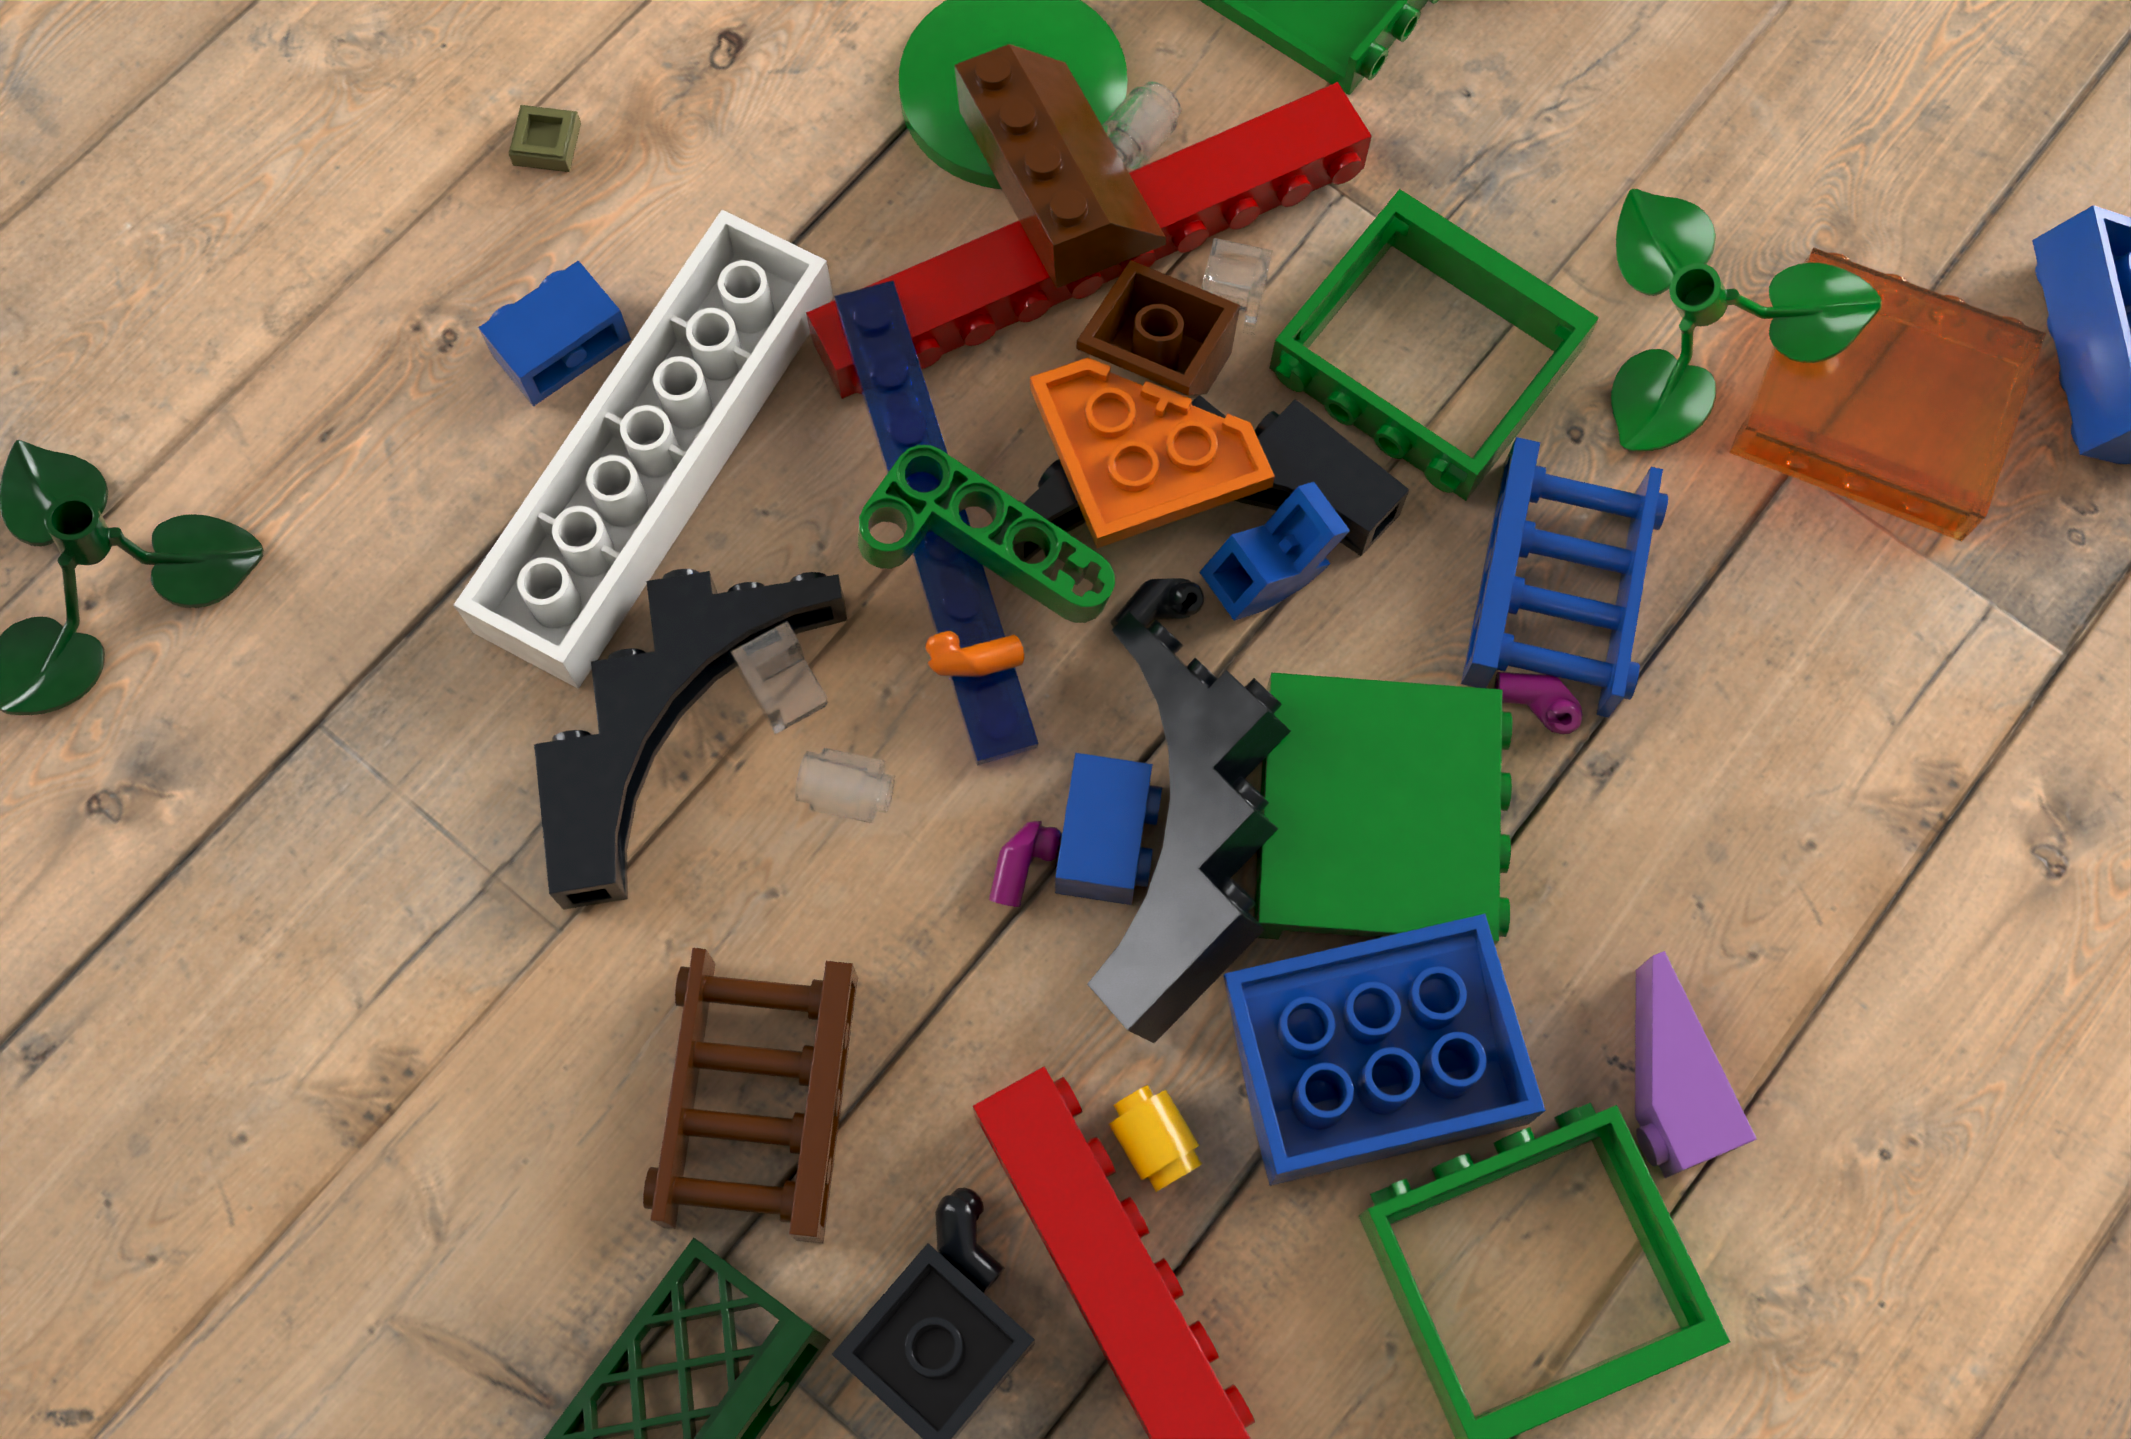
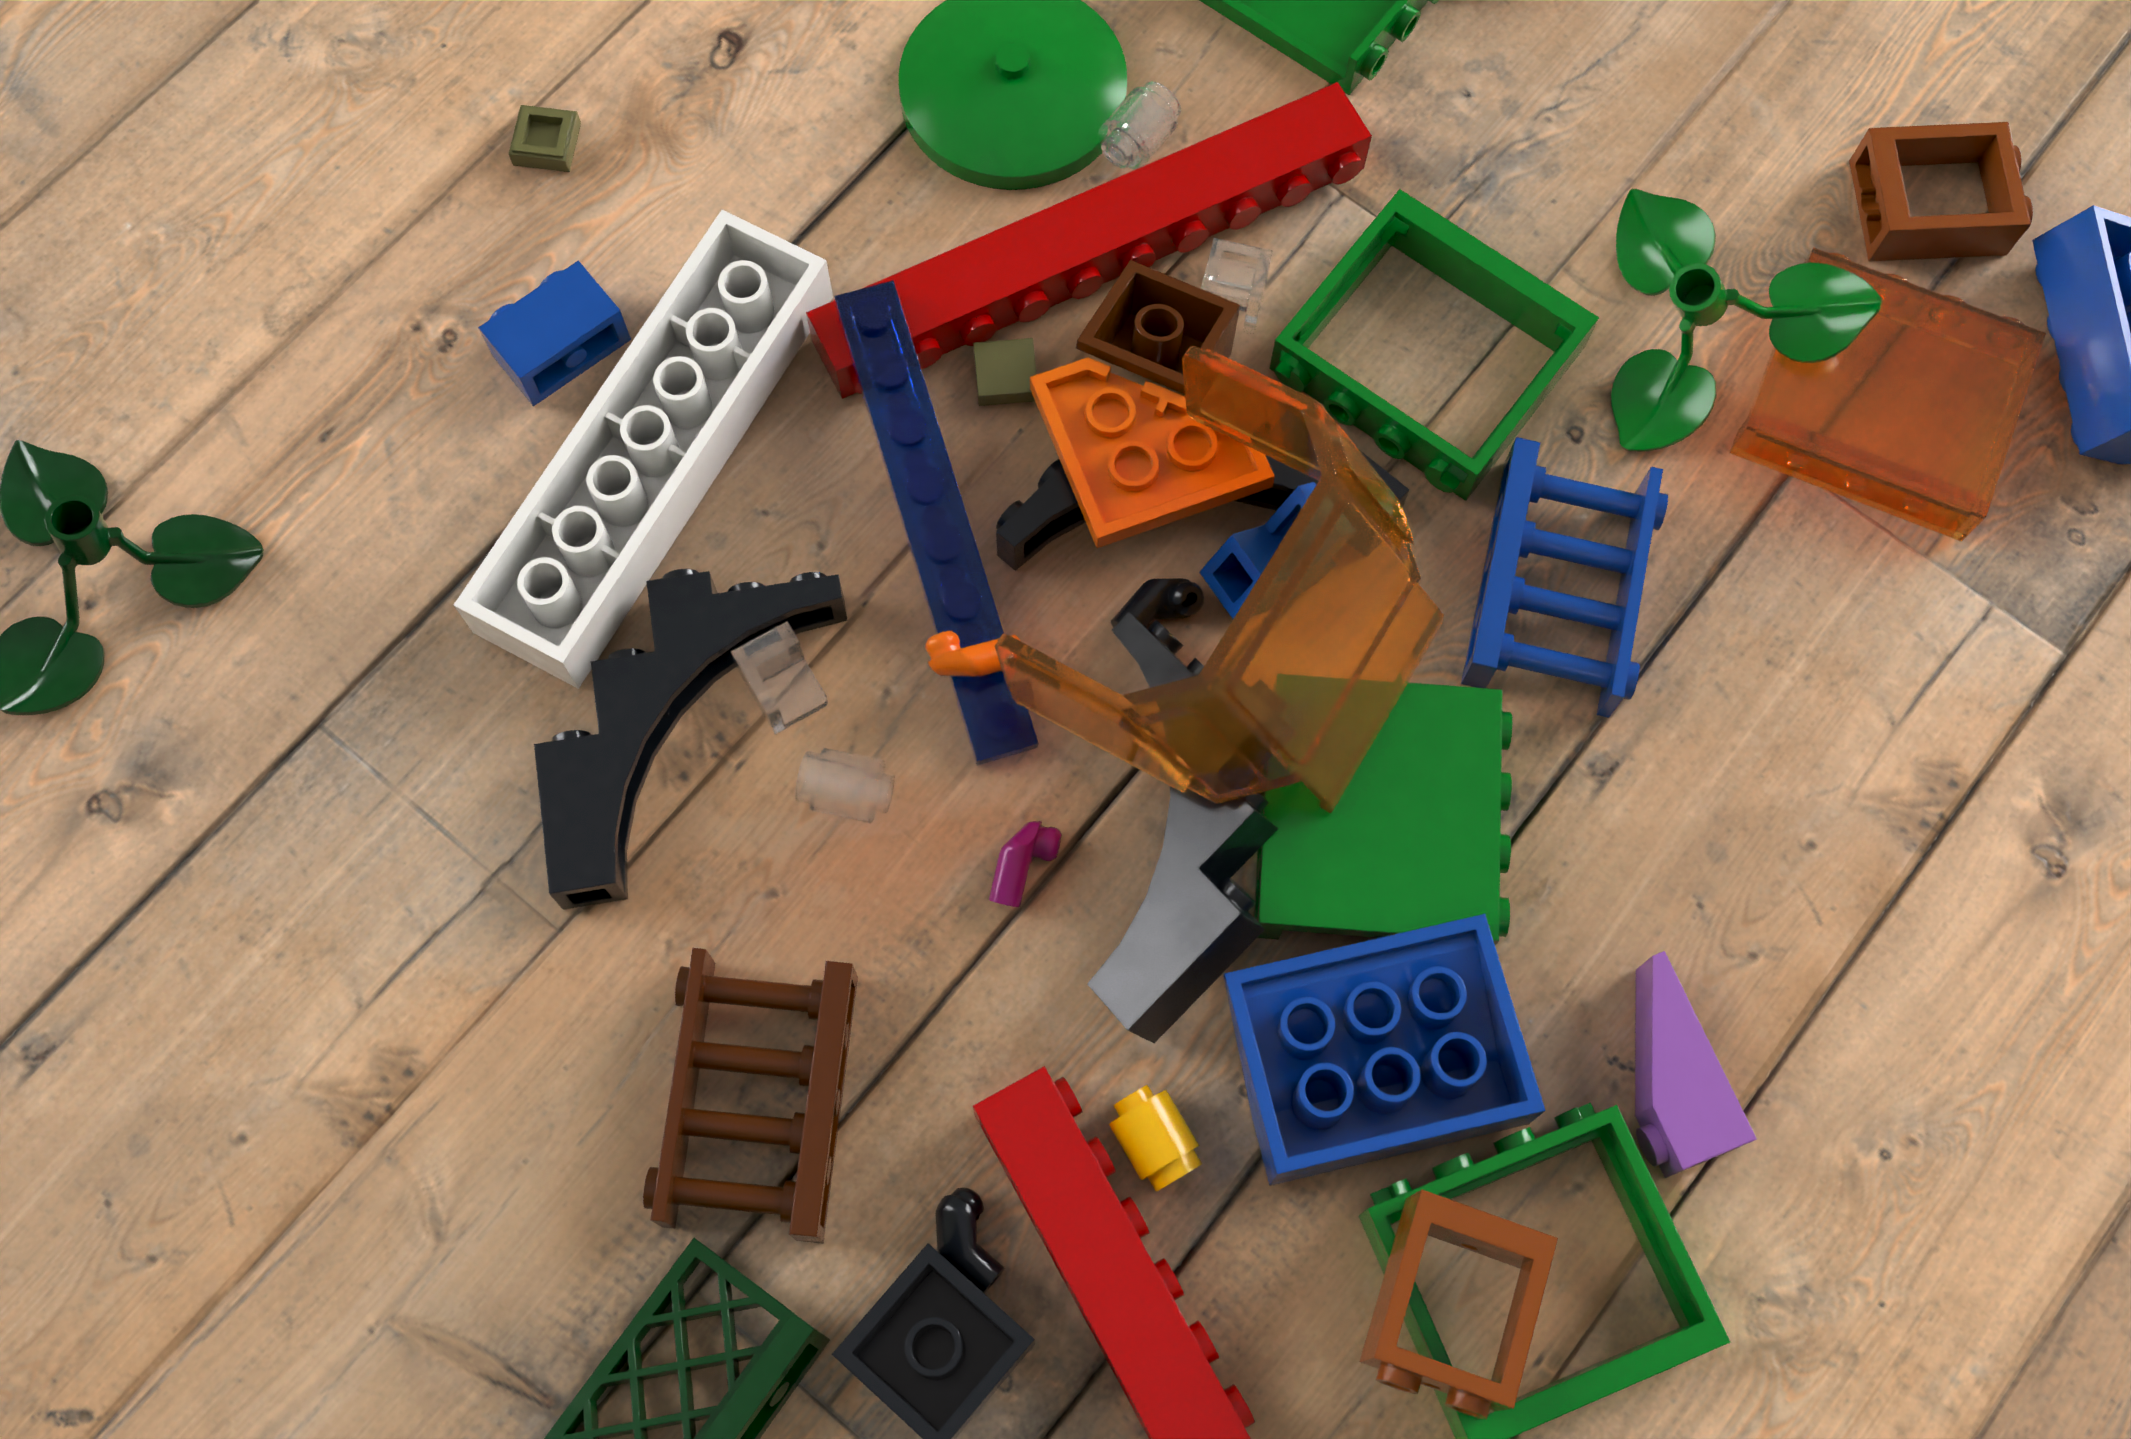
(990, 545): green beam -> none
(1004, 371): none -> olive tile
(1054, 163): reddish brown slope -> none
(1105, 828): blue brick -> none
(1310, 651): none -> clear orange piece
(1483, 1234): none -> dark orange window
(1545, 697): magenta arm -> none
(1884, 206): none -> dark orange window

